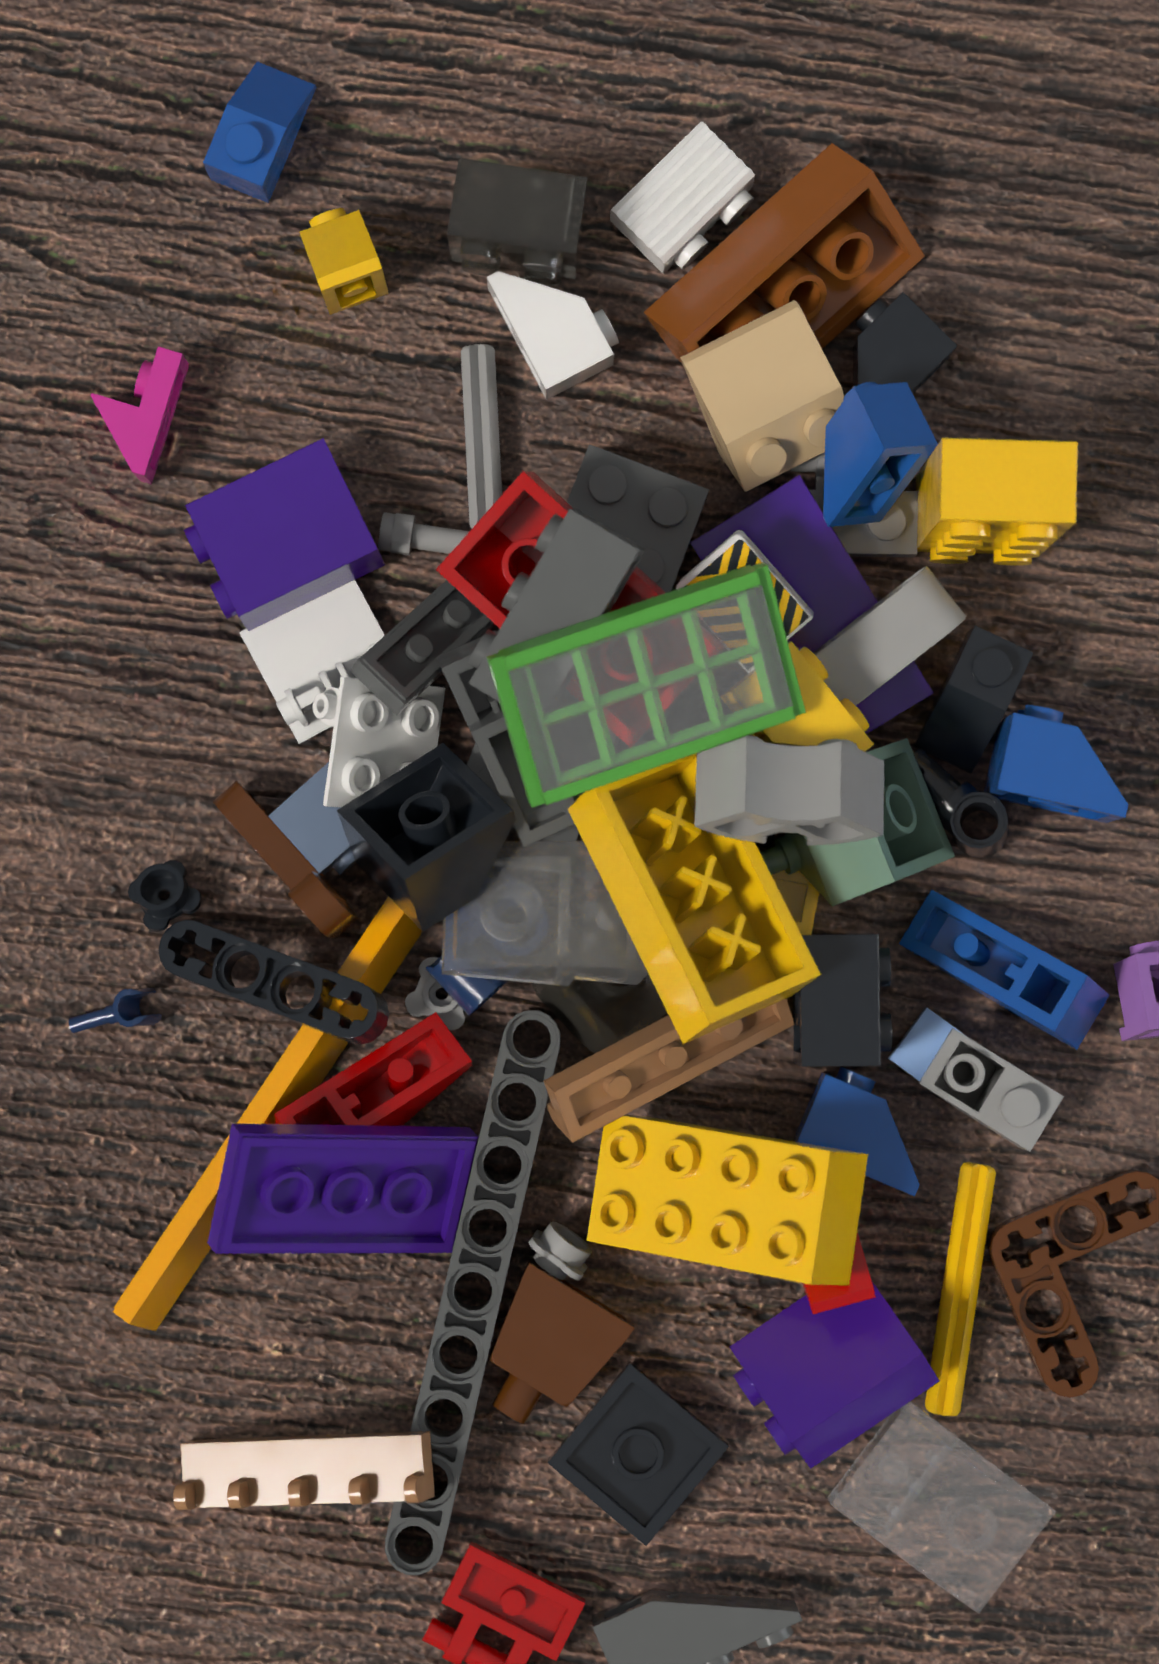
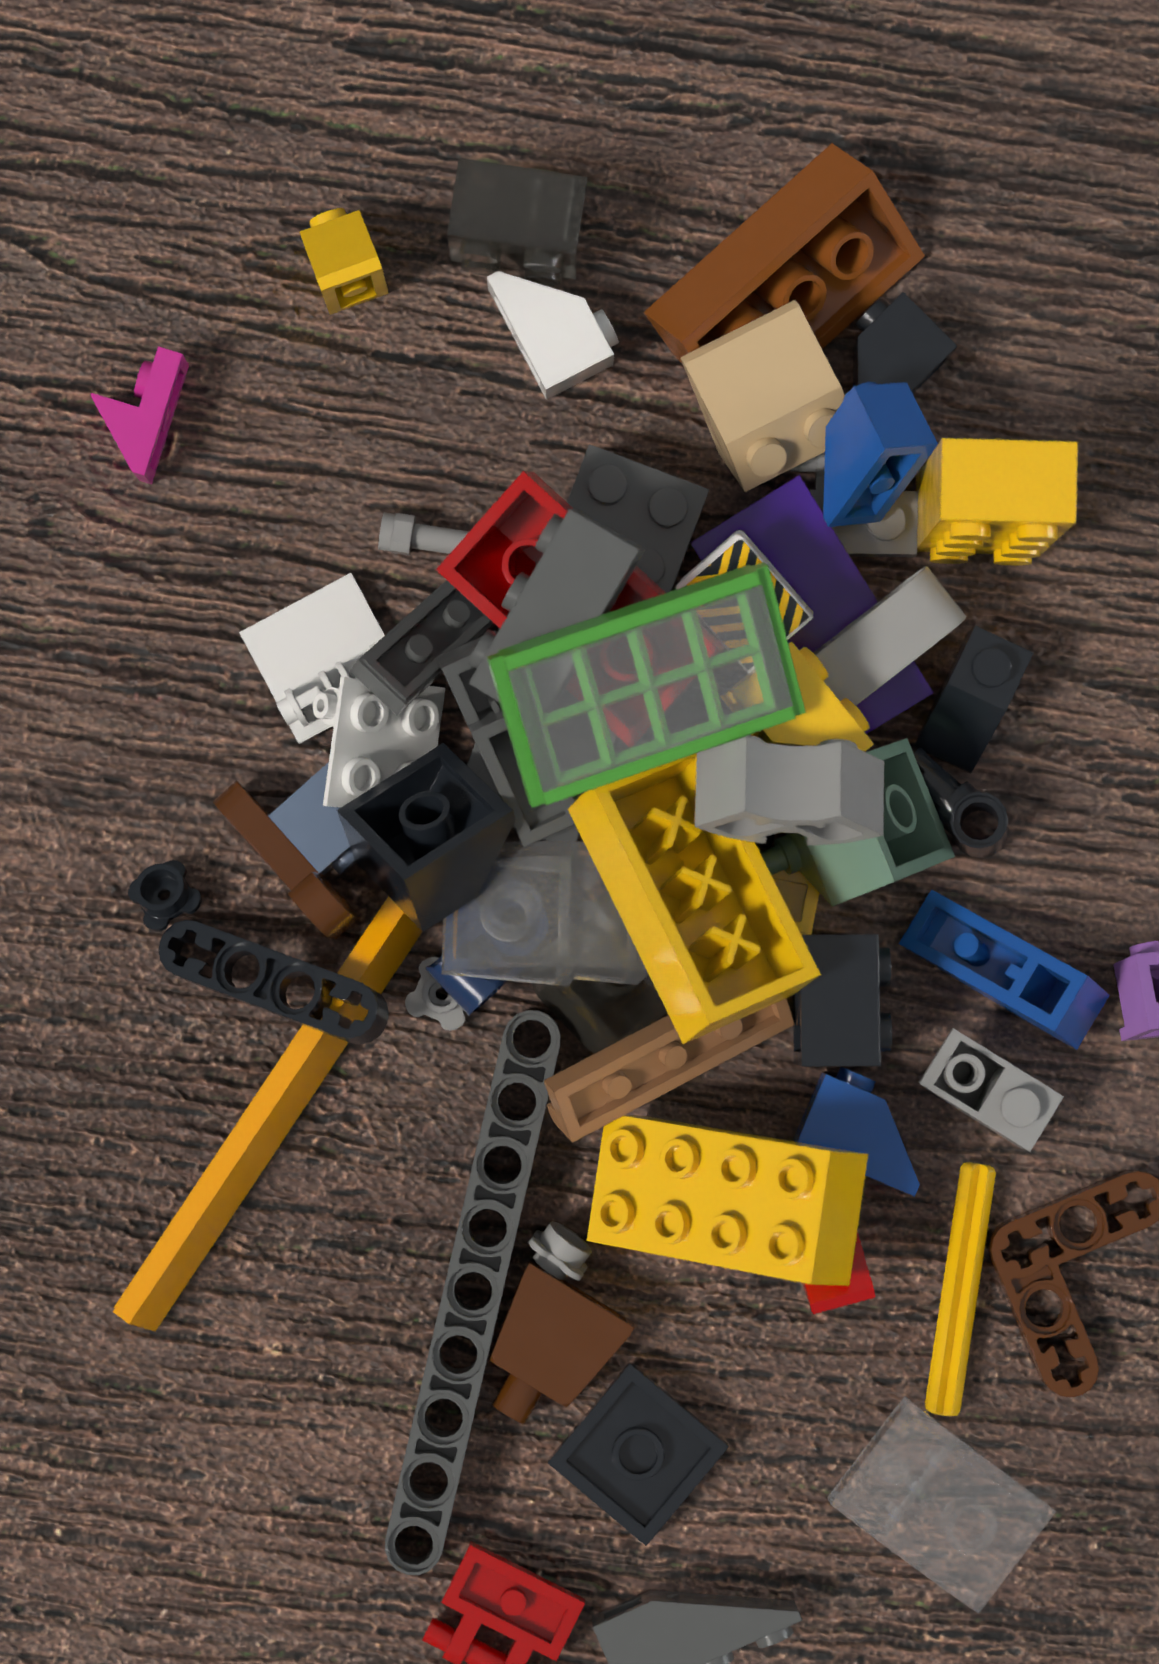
(123, 1010): dark blue hand -> none
(258, 131): blue slope -> none
(282, 536): dark purple brick -> none
(306, 1470): hinge -> none
(341, 1189): dark purple tile -> none
(387, 1083): red slope -> none
(481, 429): light grey axle -> none
(684, 199): white brick -> none
(830, 1373): dark purple brick -> none
(921, 1043): light blue tile -> none
(1051, 768): blue slope -> none

